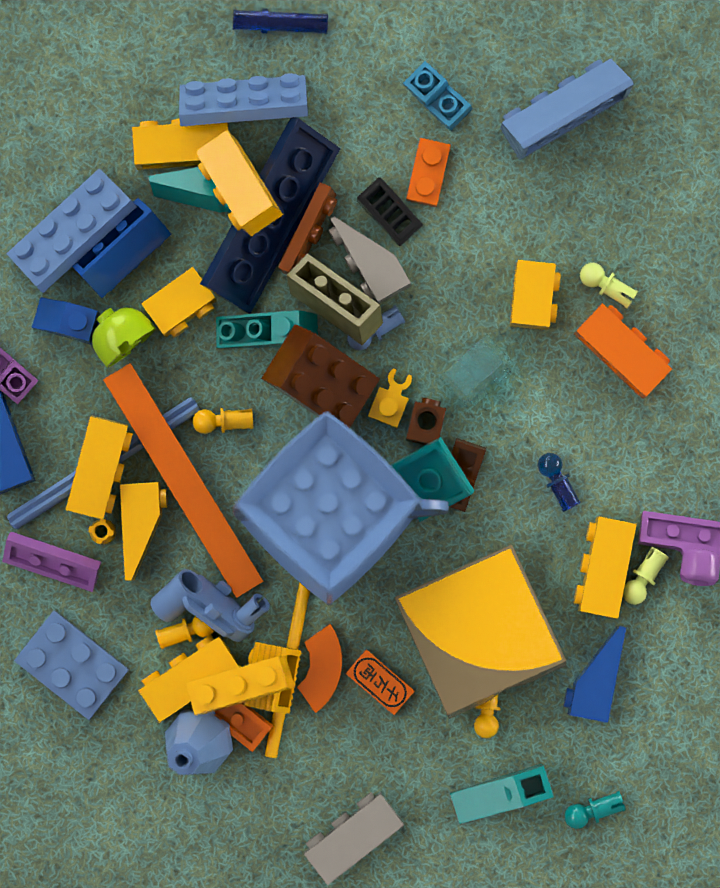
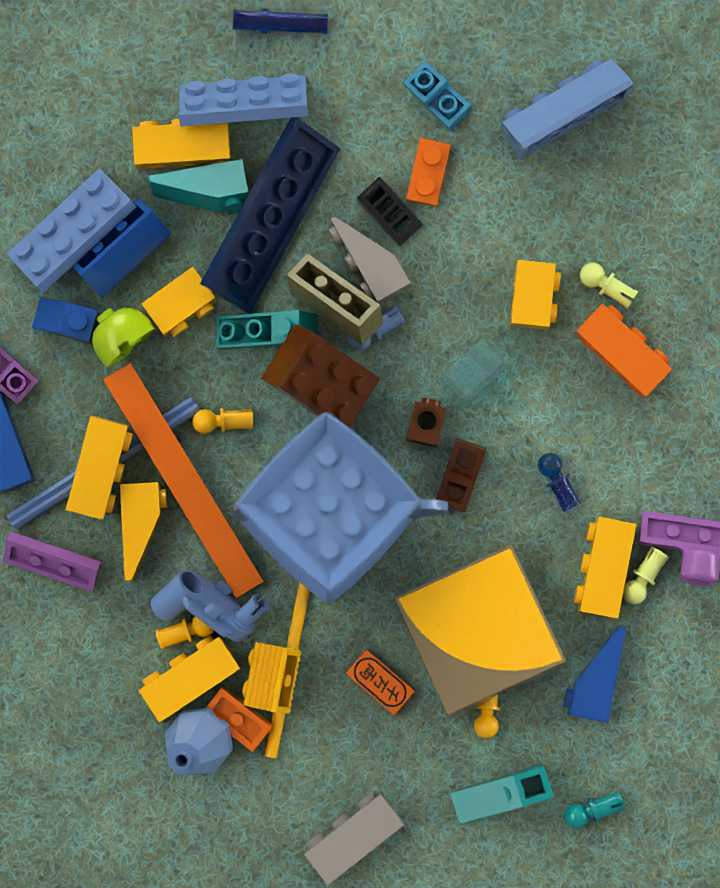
(71, 665): medium blue plate -> none
(111, 531): yellow hose -> none
(237, 184): yellow brick -> none
(240, 685): yellow brick -> none
(310, 227): dark orange plate -> none
(324, 668): orange tile -> none
(389, 403): yellow plate -> none
(434, 474): teal tile -> none

